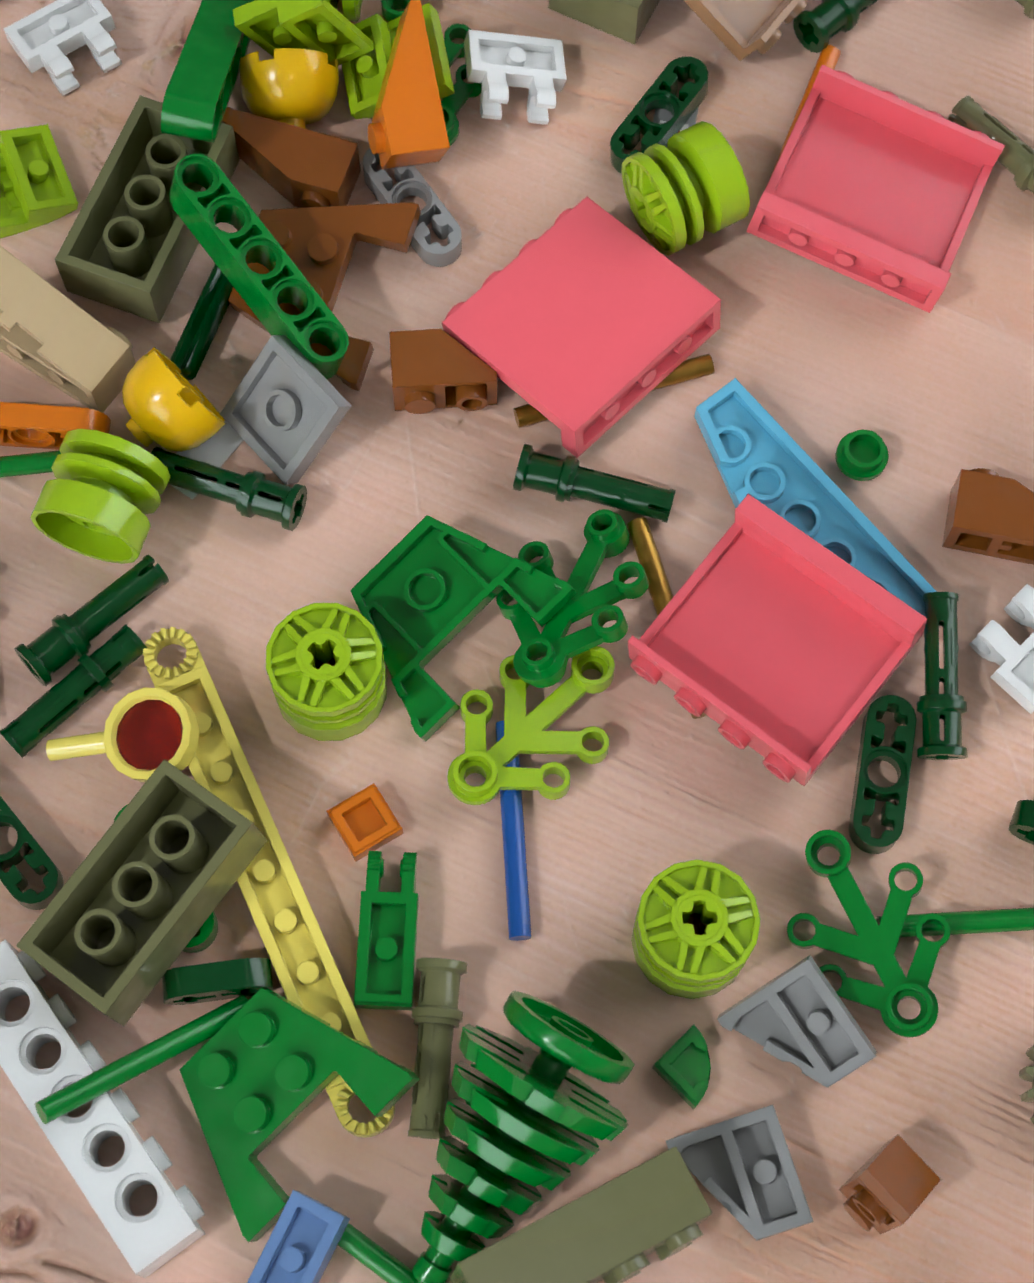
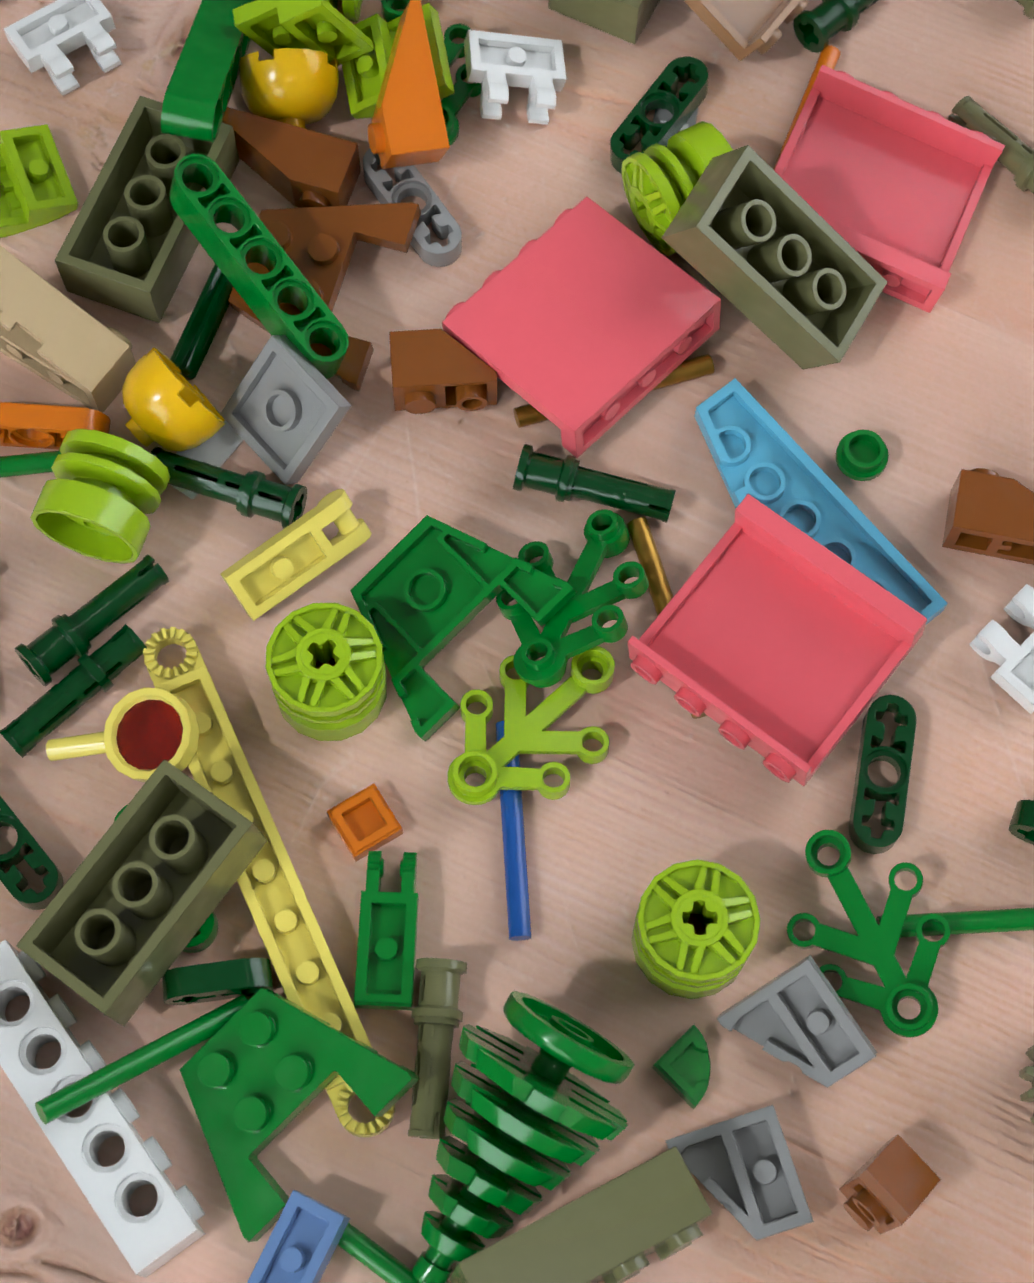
(295, 555): none -> light yellow plate
(775, 258): none -> olive brick
(941, 611): dark green pin -> none

